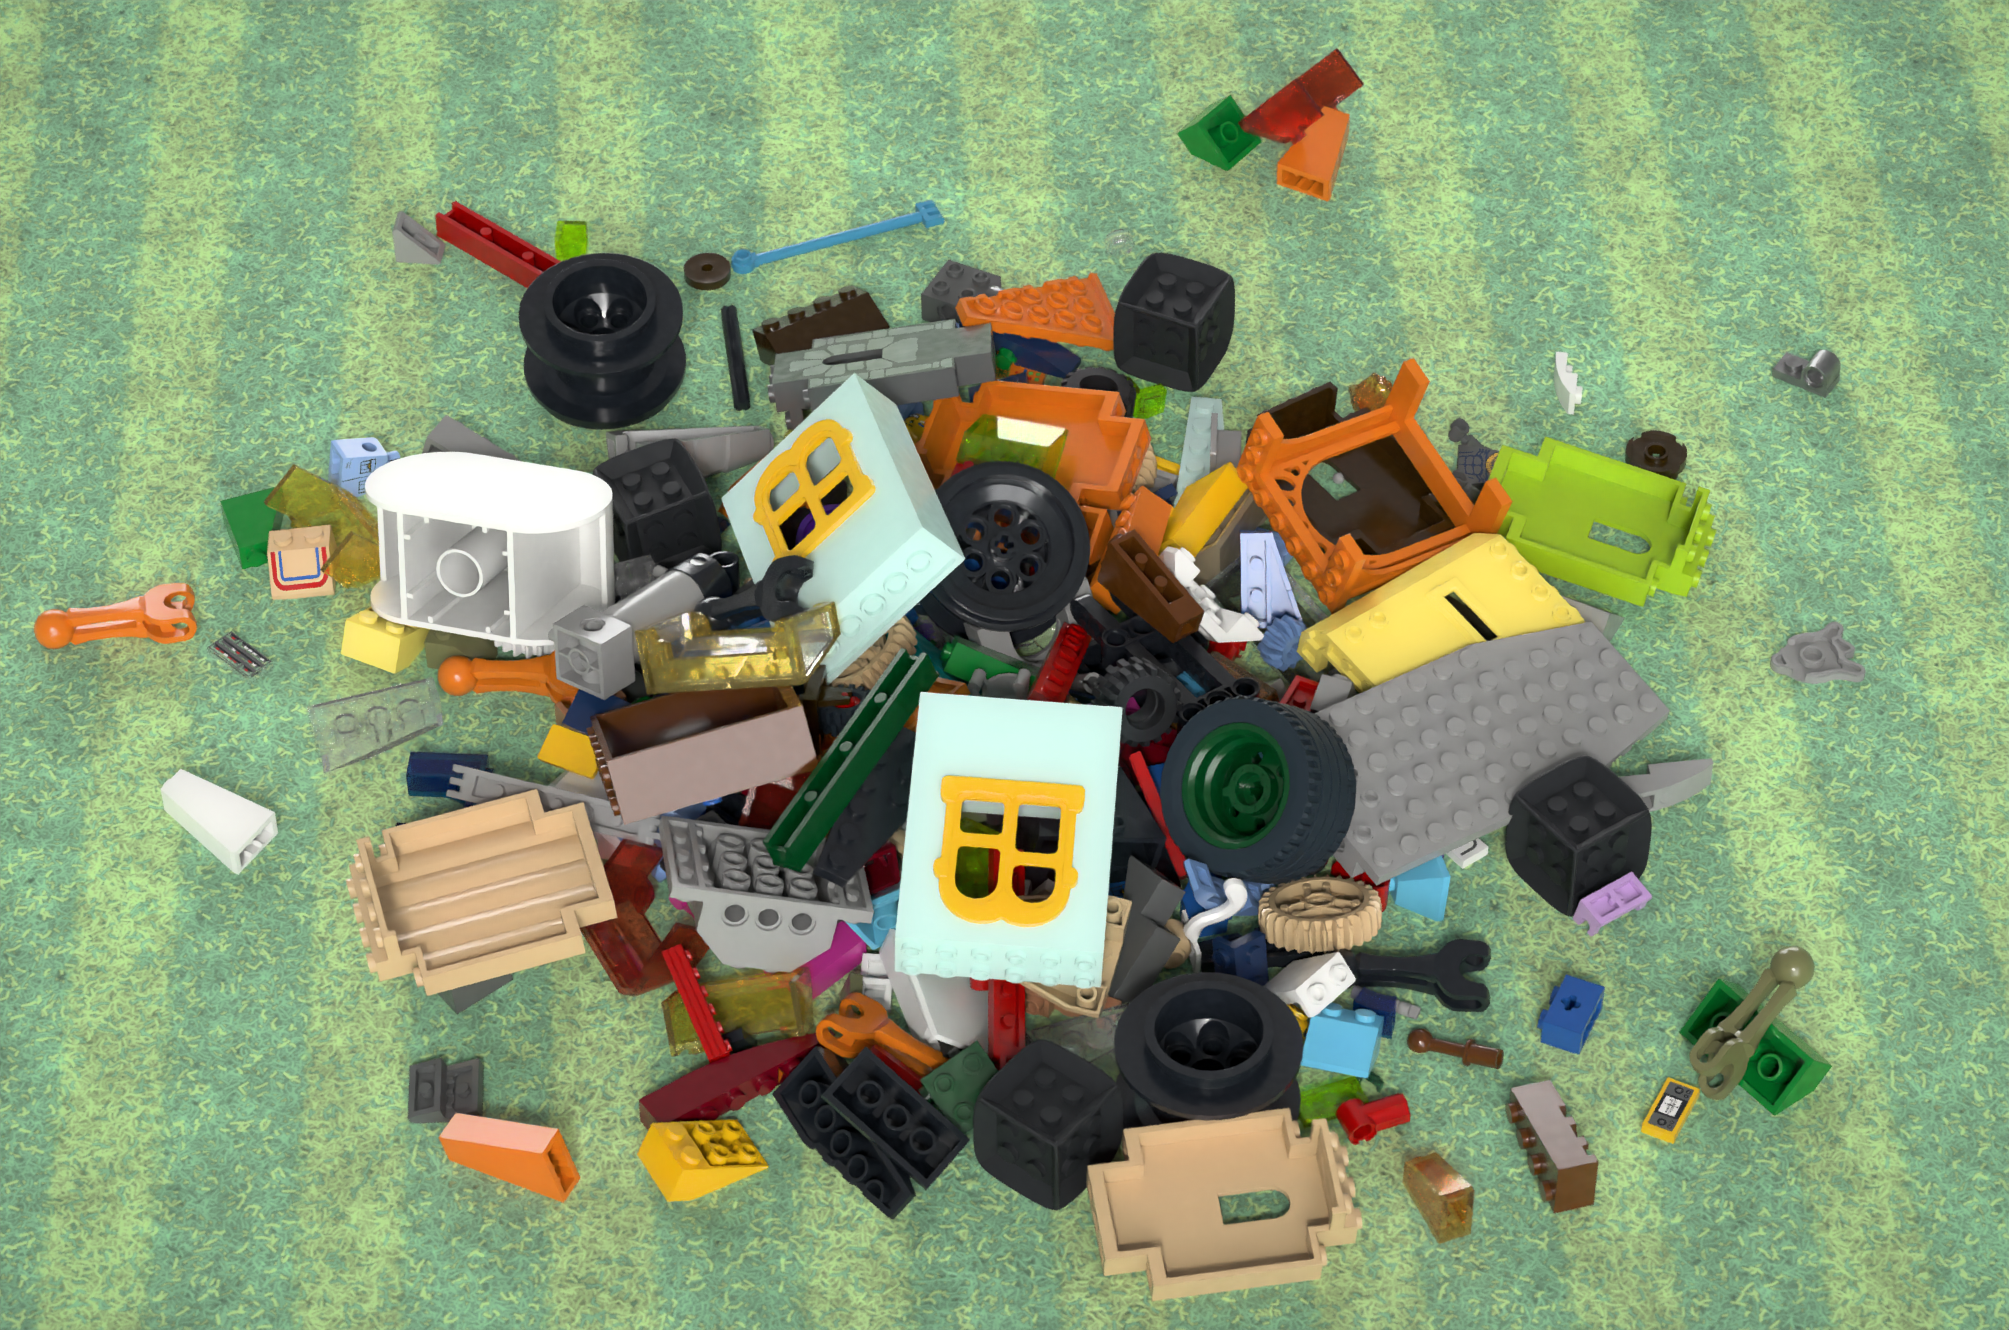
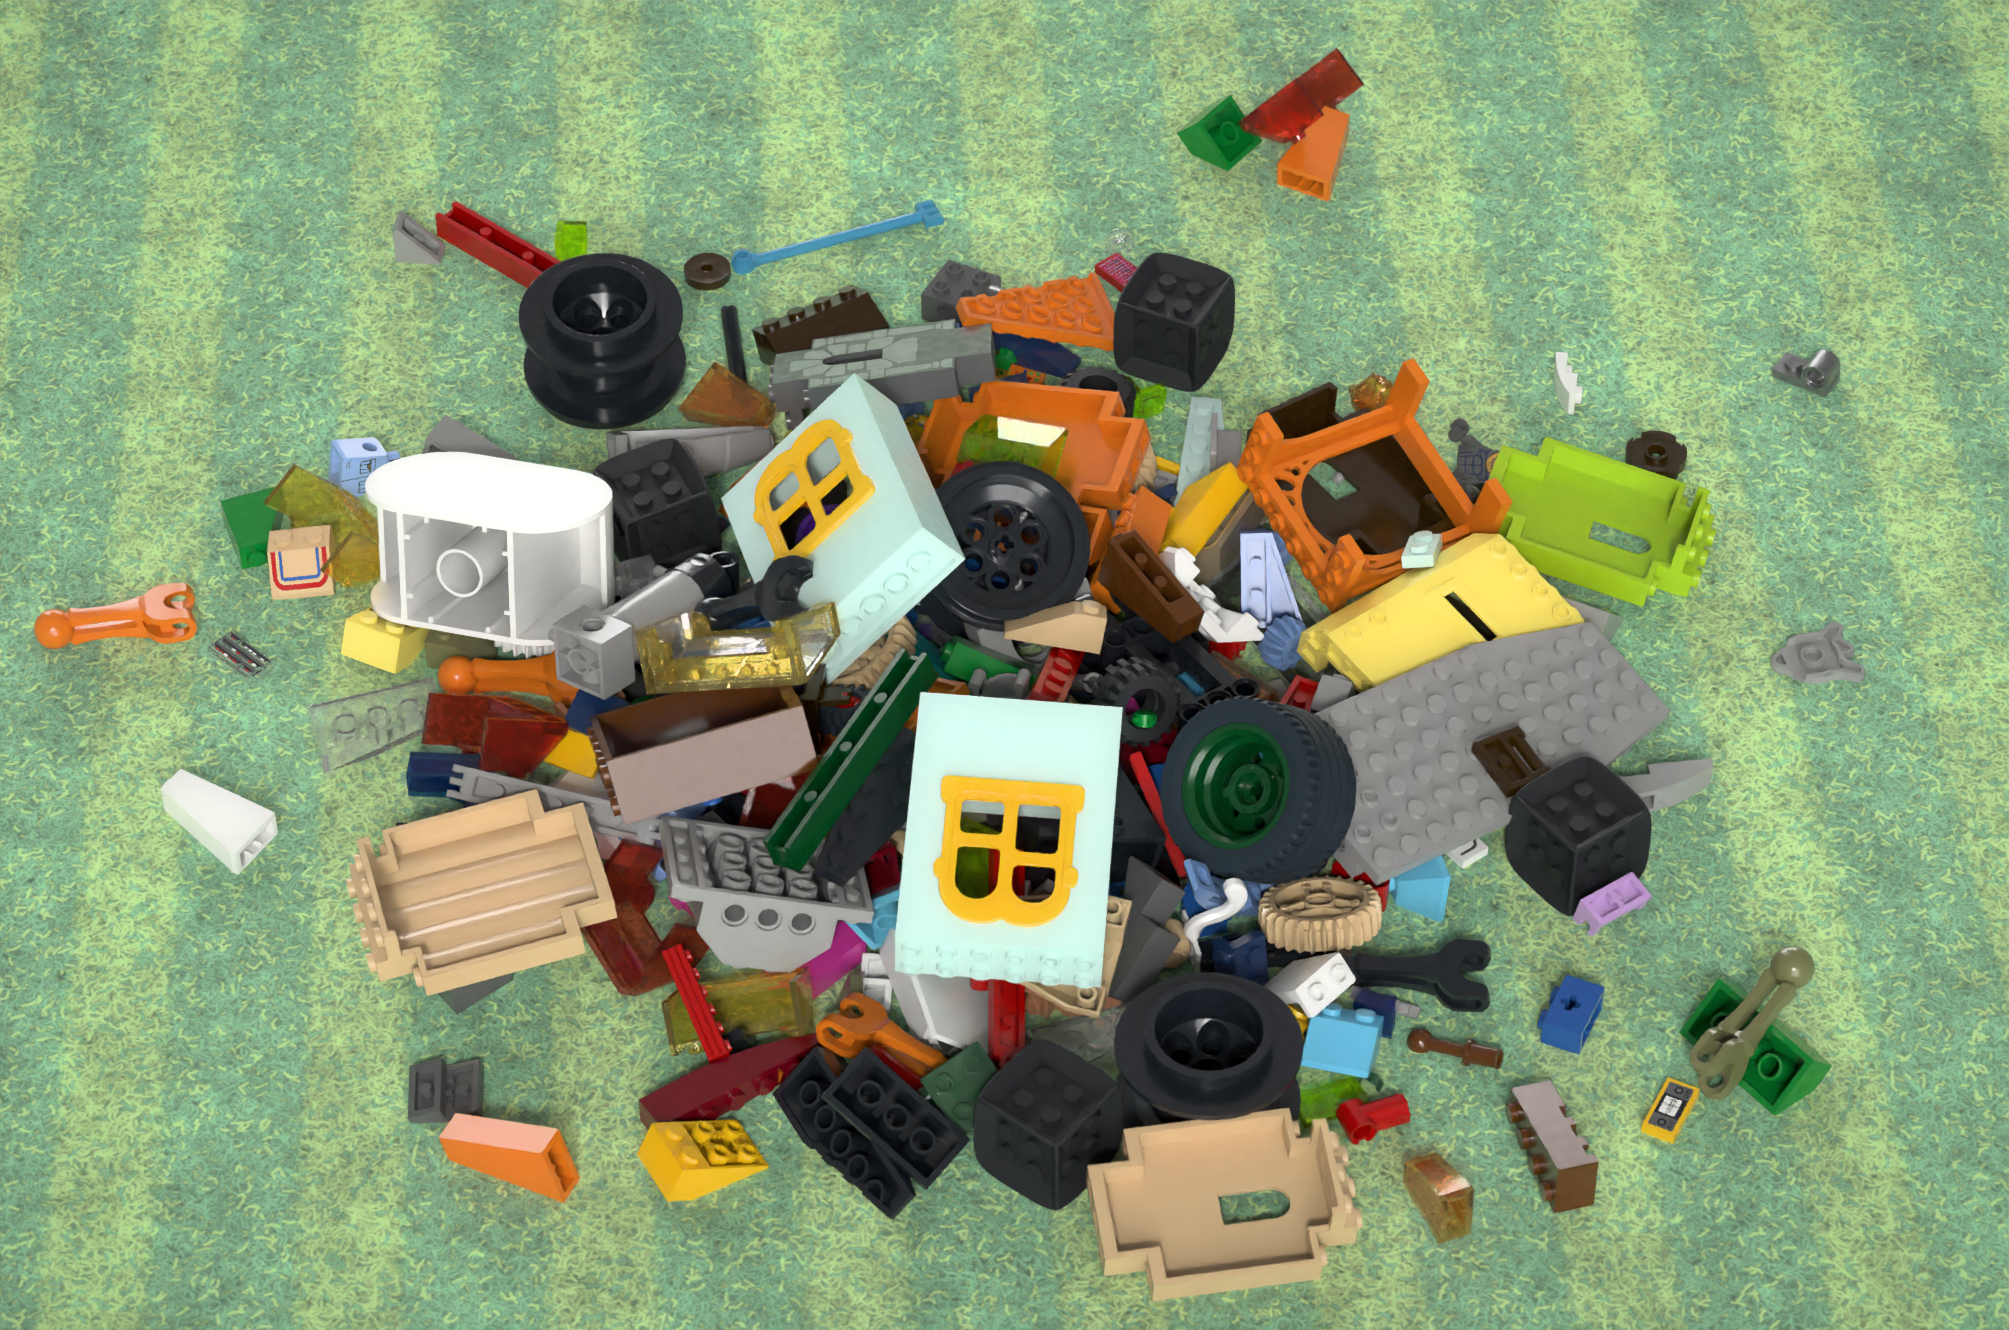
(501, 729): none -> clear red windscreen
(726, 401): none -> clear orange slope
(1066, 626): none -> tan slope
(1115, 270): none -> red tile
(1144, 718): none -> green piece
(1422, 550): none -> light aqua plate
(1503, 762): none -> dark brown plate

